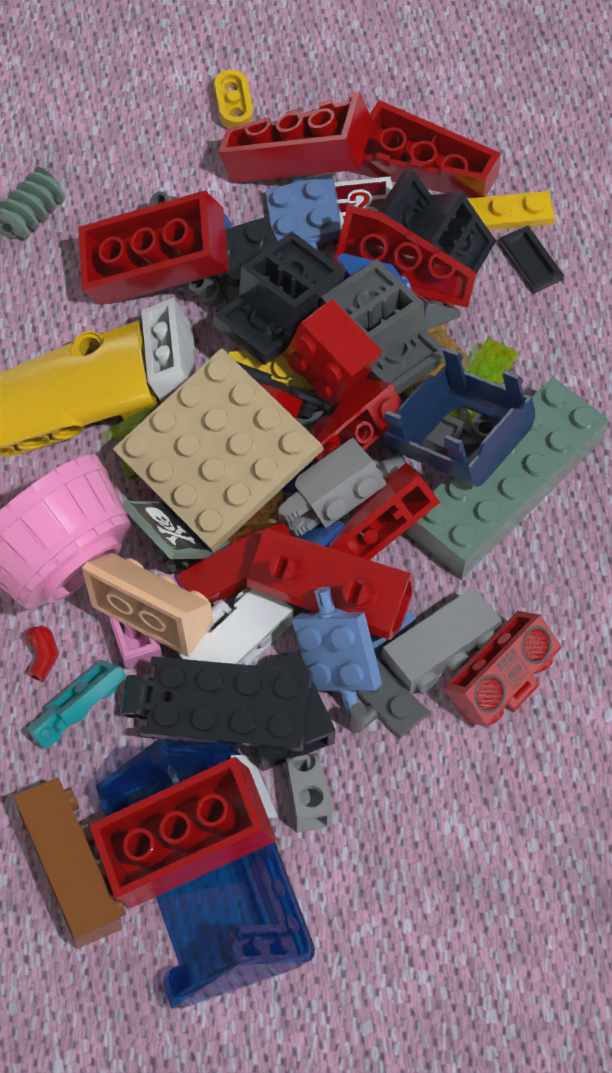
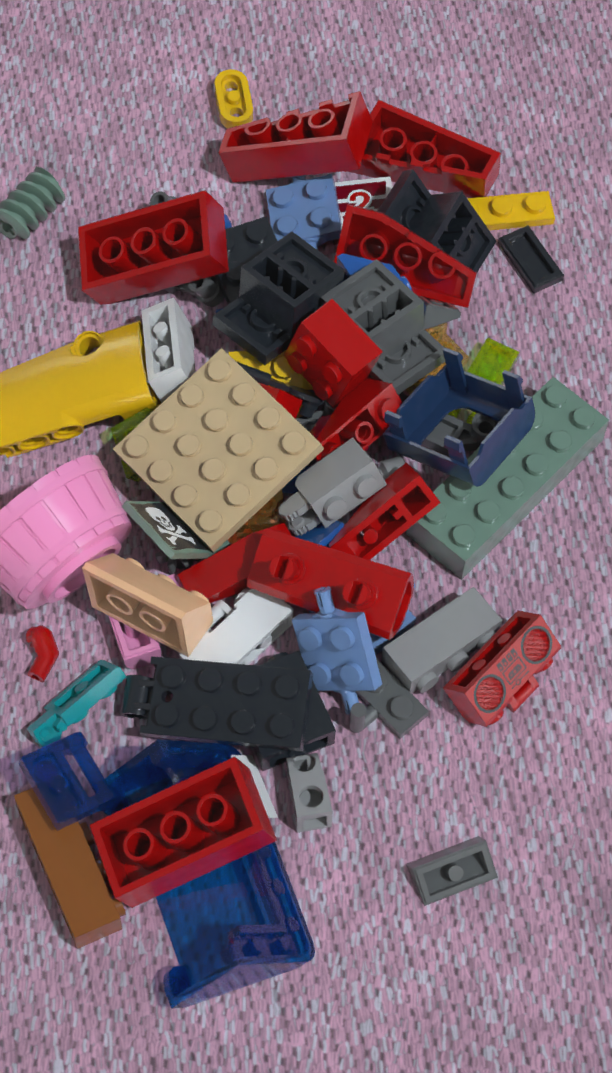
(59, 786): none -> clear blue plate
(452, 870): none -> dark grey slope

